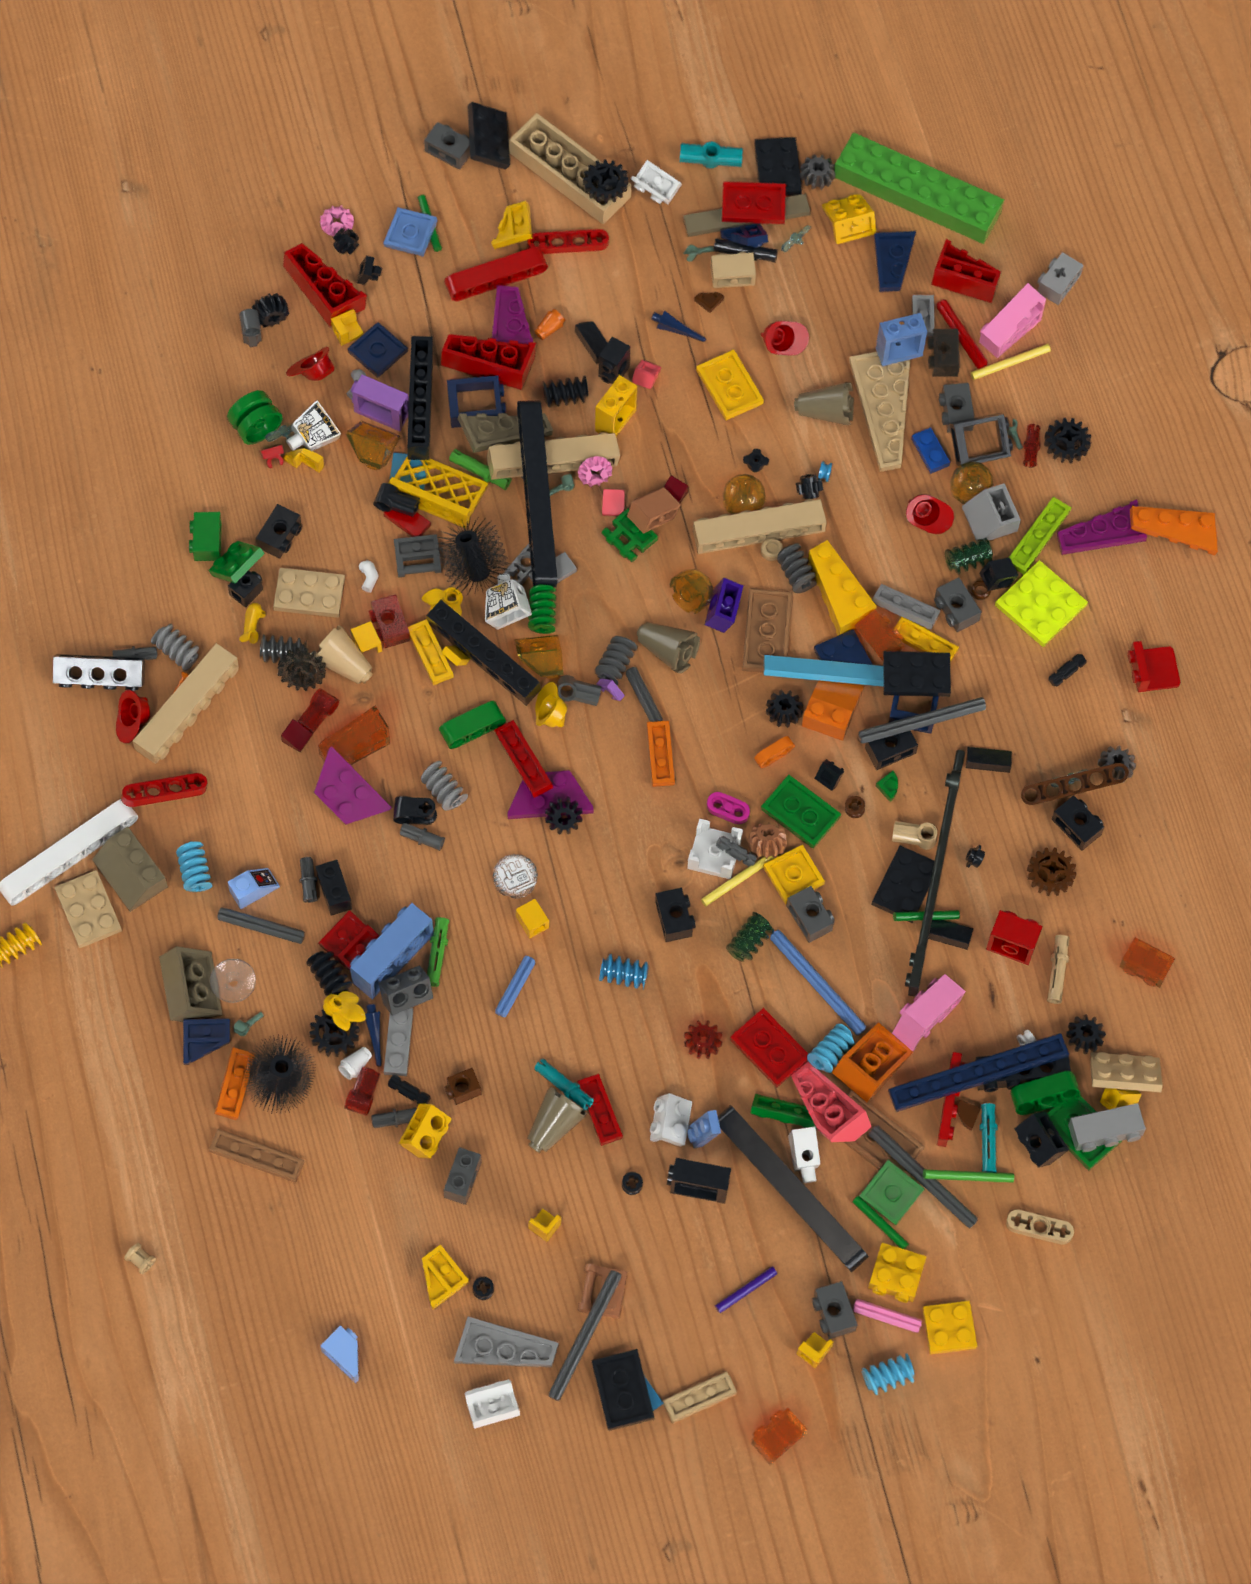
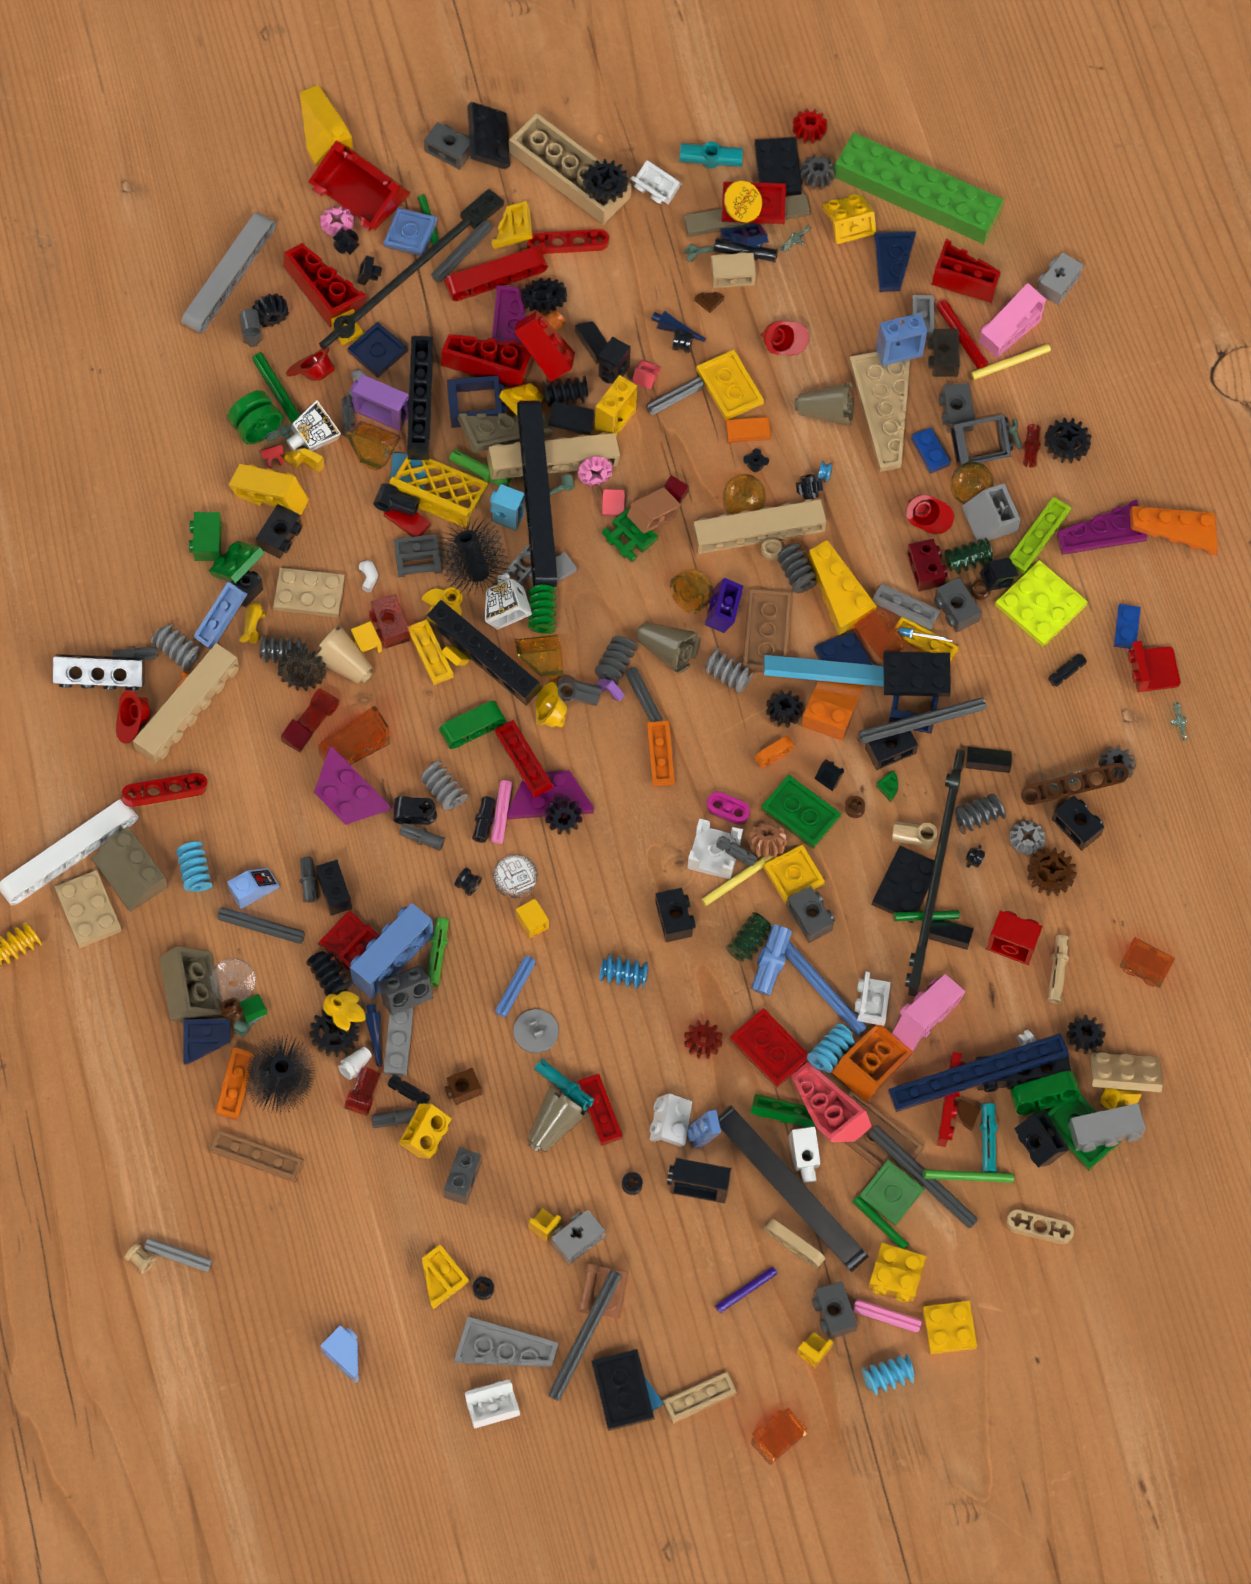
(178, 1254): none -> light grey axle
(220, 615): none -> medium blue plate
(228, 272): none -> light grey beam
(231, 1008): none -> reddish brown bush
(253, 1008): none -> green tile
(268, 487): none -> yellow wedge
(276, 387): none -> green axle
(321, 124): none -> yellow wedge
(347, 414): none -> dark grey axle
(358, 186): none -> red windscreen
(461, 251): none -> dark grey axle
(468, 881): none -> black wheel
(473, 215): none -> pearl dark grey bar
(483, 819): none -> black pin
(501, 812): none -> bright pink axle
(507, 506): none -> medium azure brick
(520, 393): none -> yellow wing
(536, 1031): none -> light grey piece
(544, 295): none -> black gear
(545, 345): none -> red wedge
(571, 417): none -> black slope
(572, 1248): none -> light grey brick
(675, 395): none -> axle
(682, 341): none -> black wheel
(728, 672): none -> light grey piece
(742, 201): none -> yellow piece
(748, 429): none -> orange tile
(771, 959): none -> medium blue piece
(794, 1243): none -> tan beam
(809, 126): none -> red gear
(872, 1001): none -> white bracket
(908, 632): none -> piece
(926, 564): none -> dark red brick
(978, 812): none -> dark grey piece
(1027, 846): none -> light grey gear
(1126, 626): none -> blue plate
(1179, 721): none -> clear light blue piece

